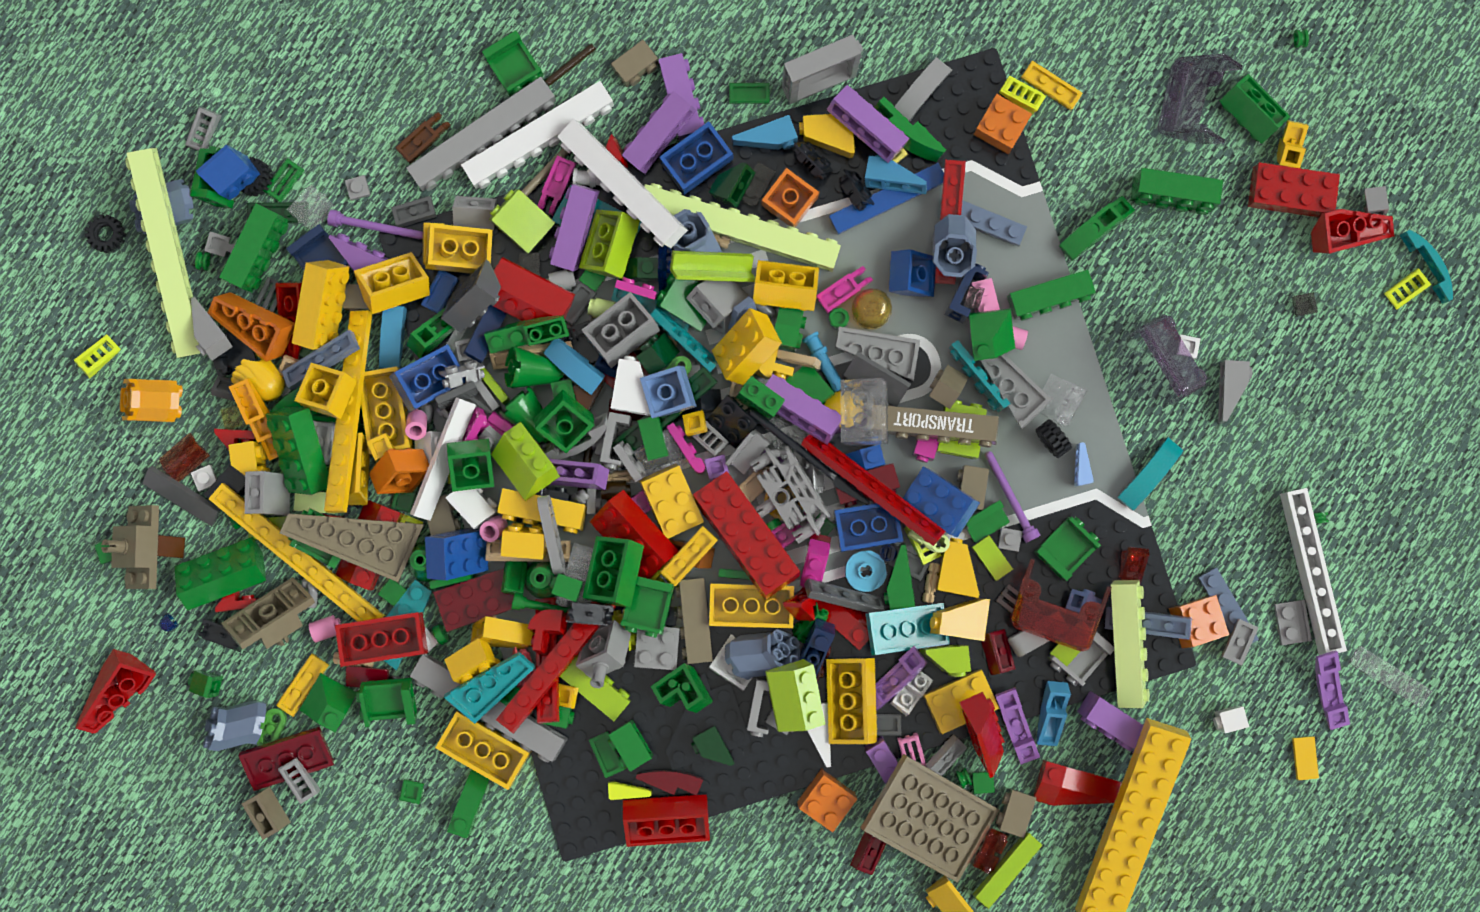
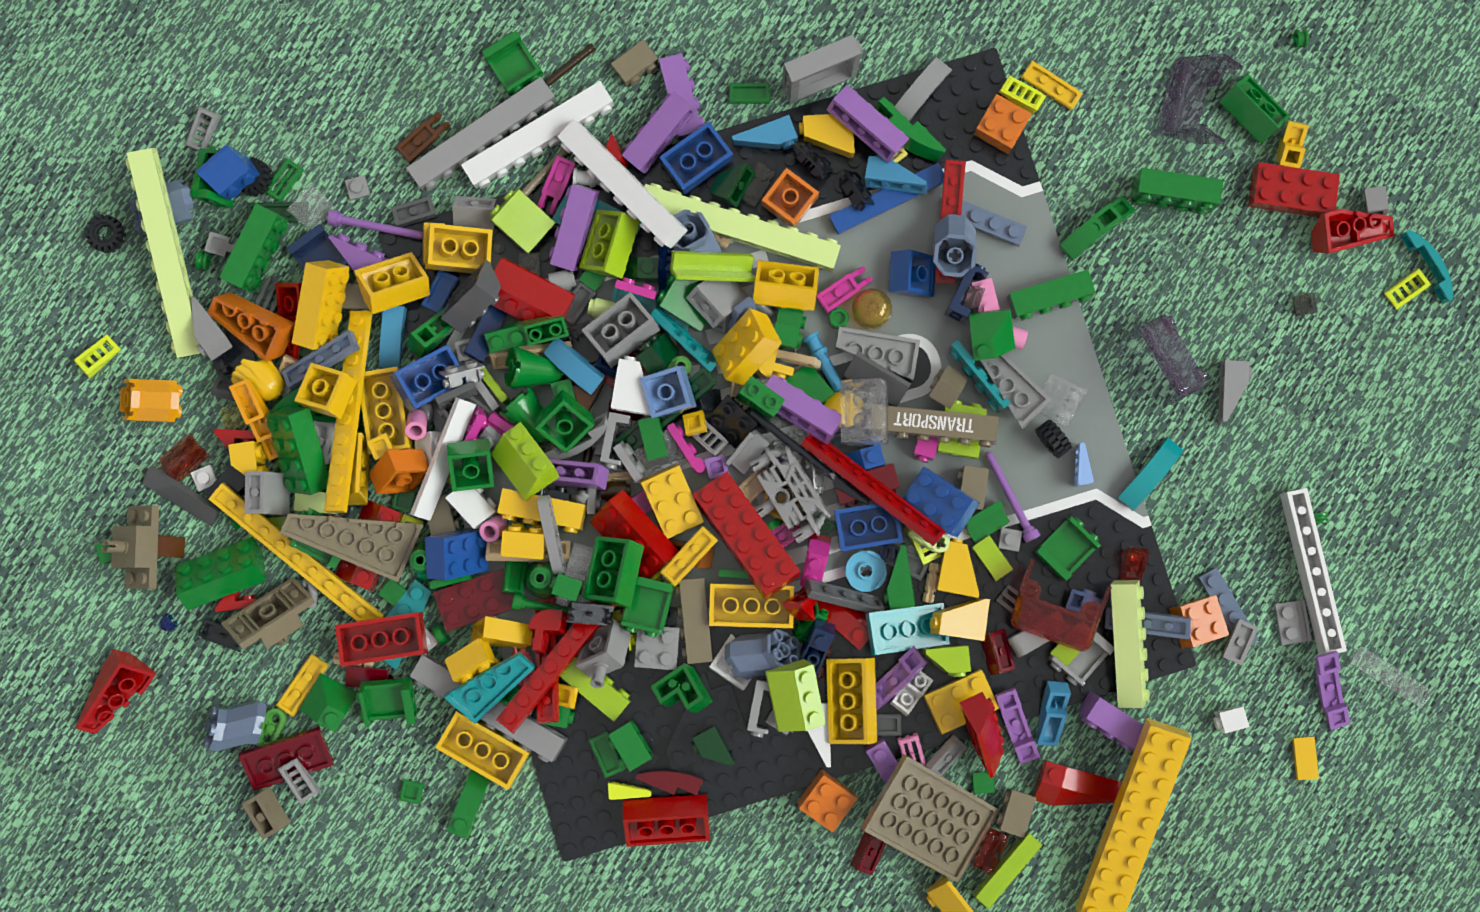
(205, 683): green slope -> none
(323, 628): bright pink brick -> none
(963, 778): green bush -> none
(1192, 345): white plate -> none

